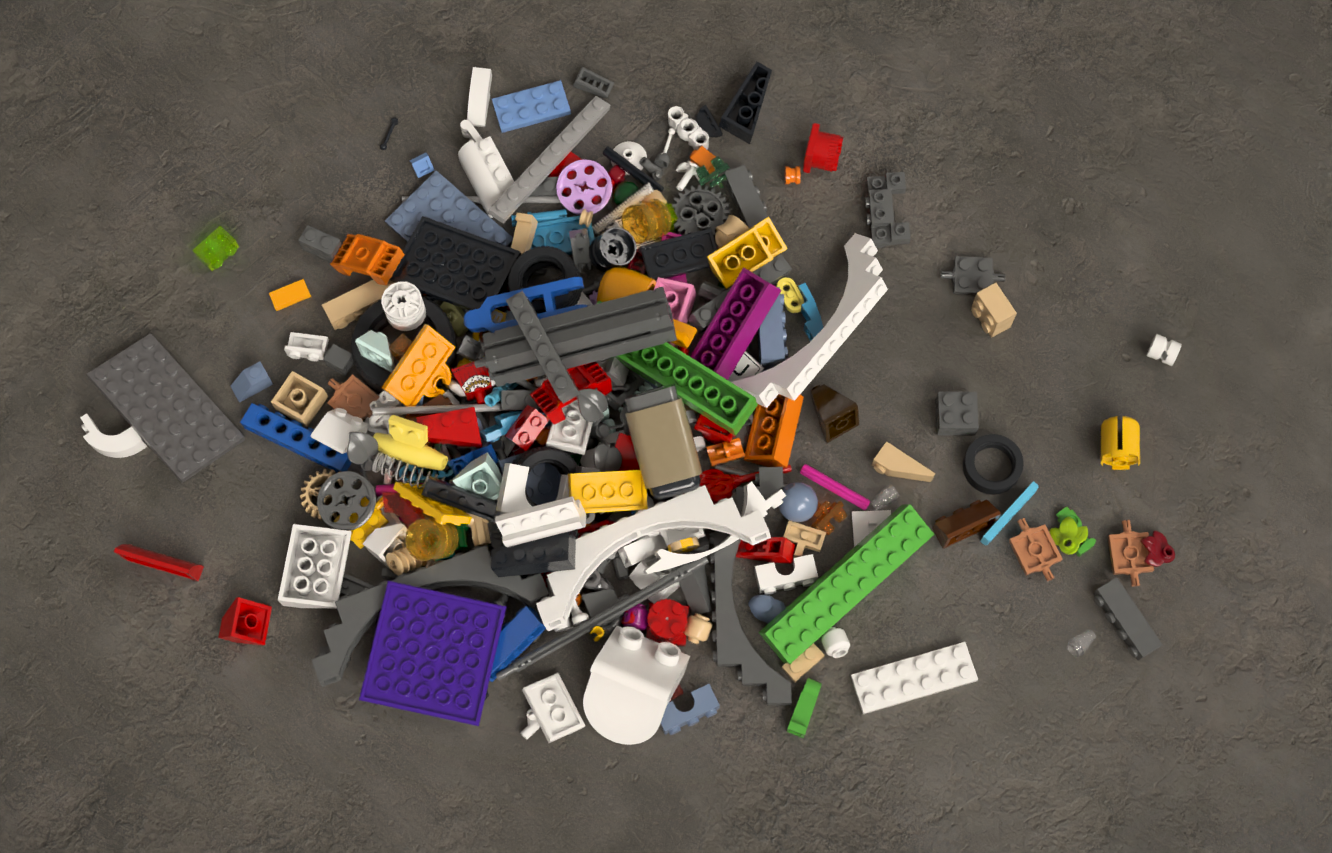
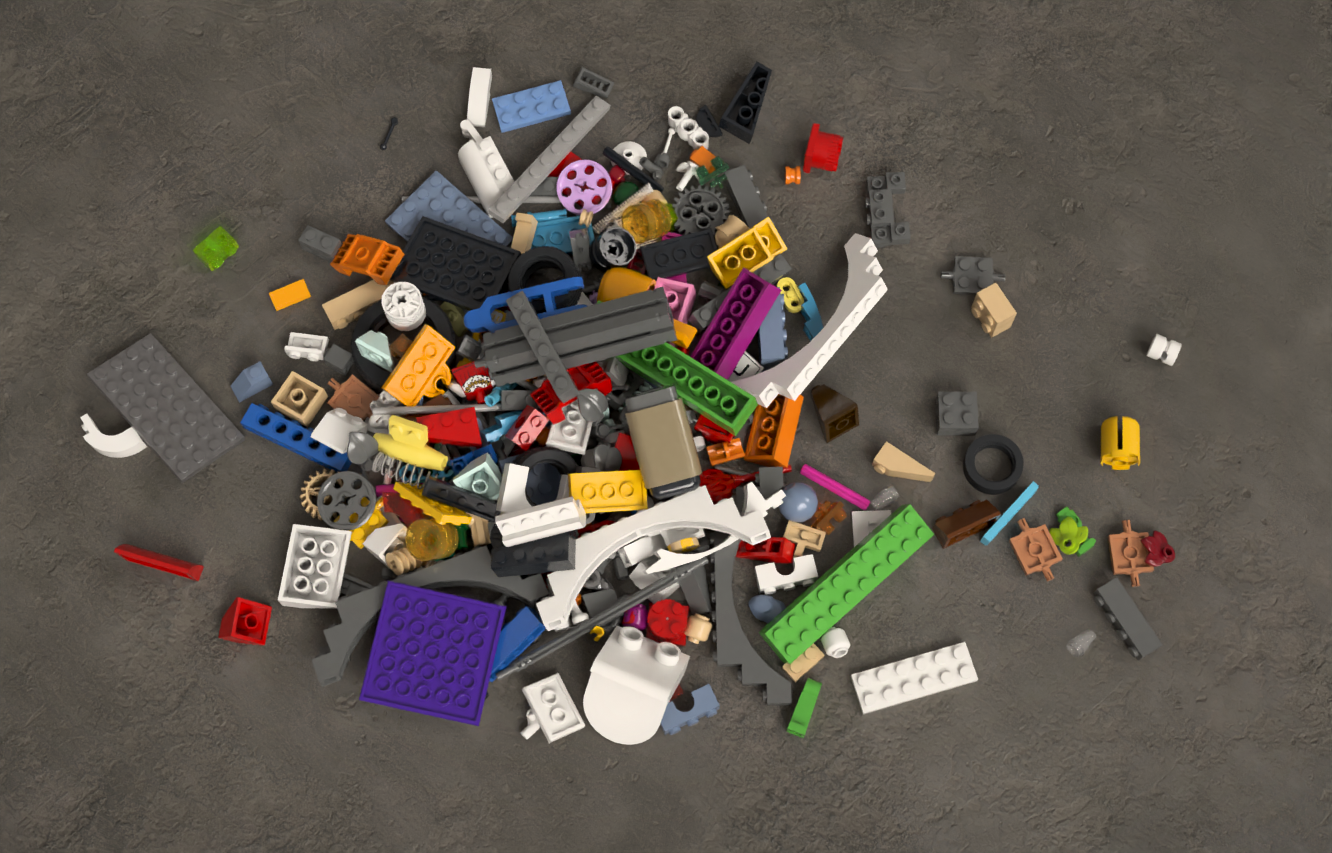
(422, 165): medium blue tile -> none

